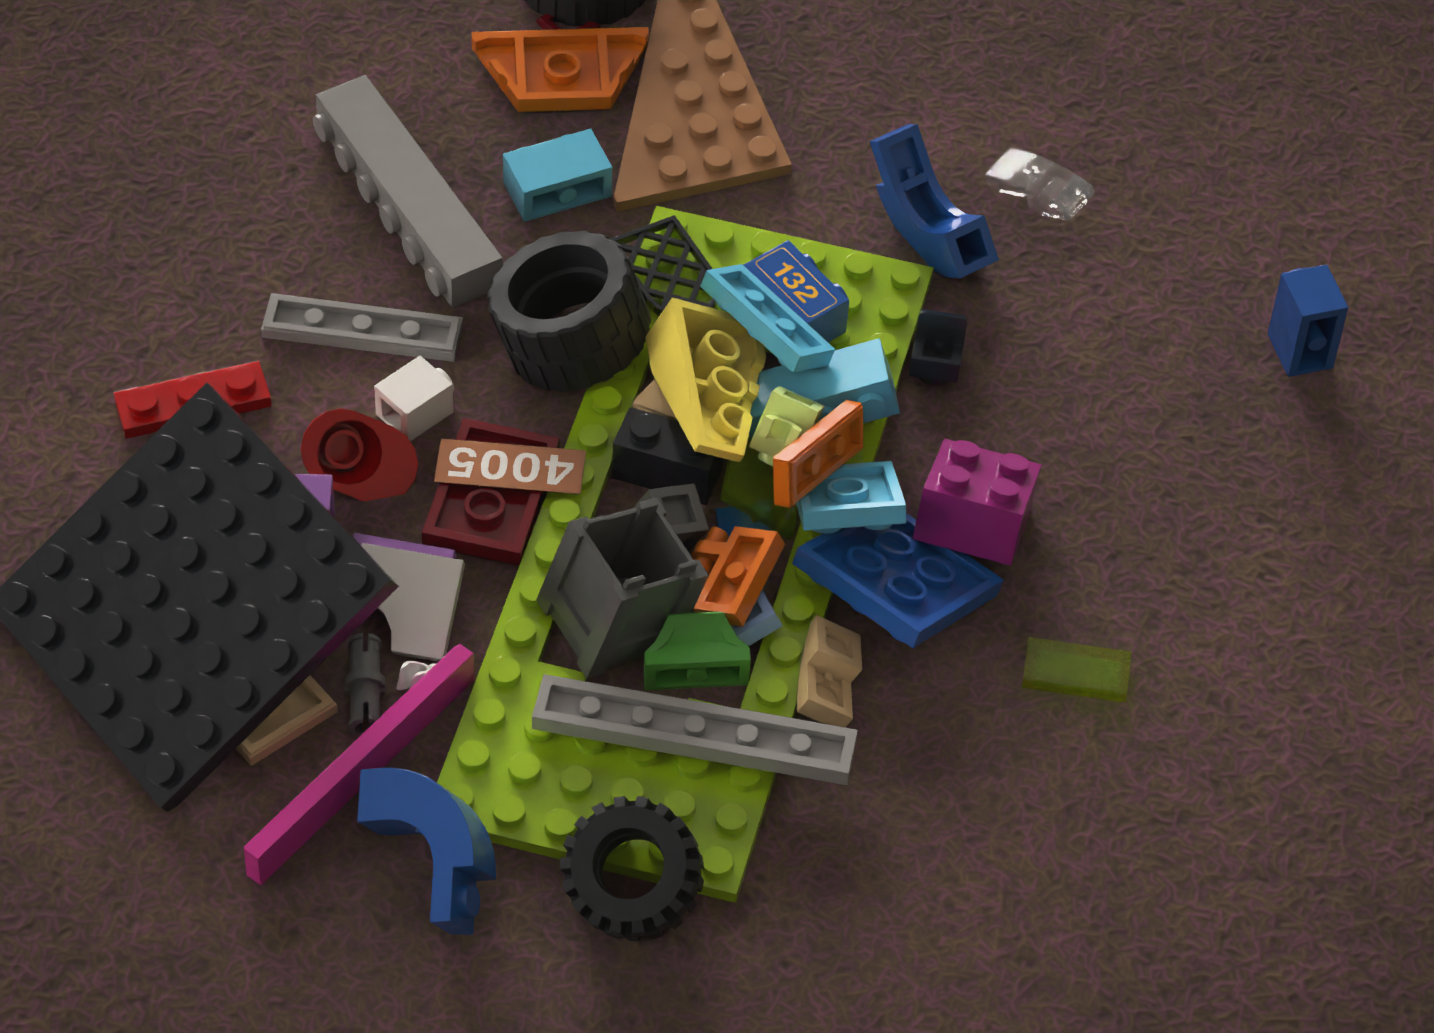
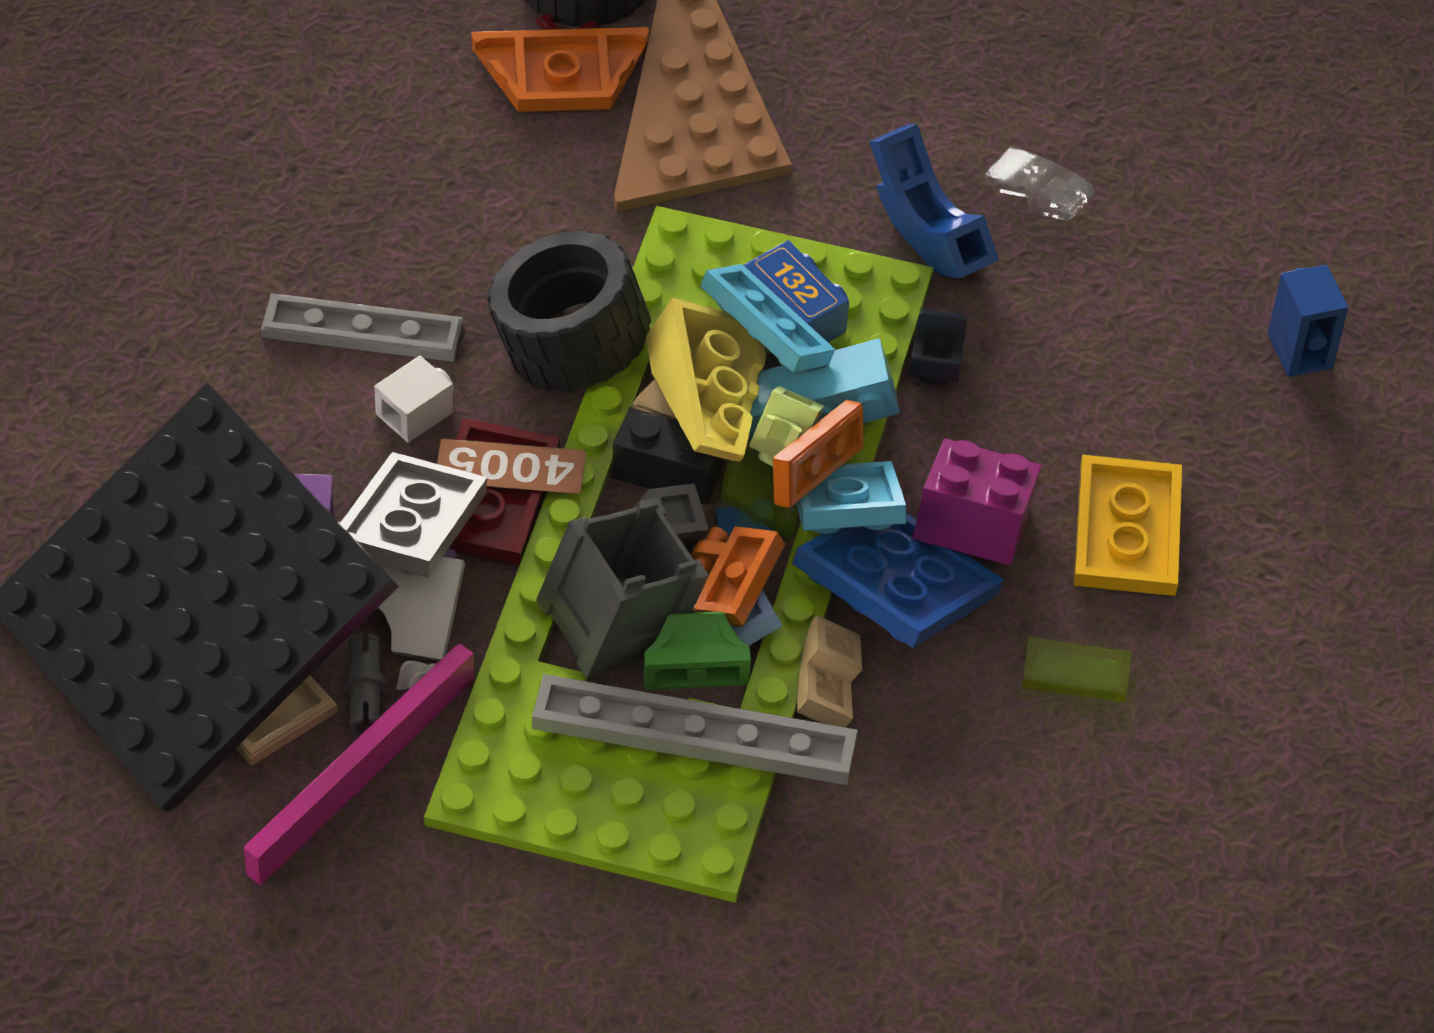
(150, 406): red plate -> none
(380, 454): red piece -> none
(407, 190): light grey brick -> none
(413, 512): none -> light grey plate
(462, 852): blue arch -> none
(557, 175): medium azure brick -> none
(606, 831): black tyre -> none
(689, 246): black window -> none
(1128, 525): none -> yellow plate

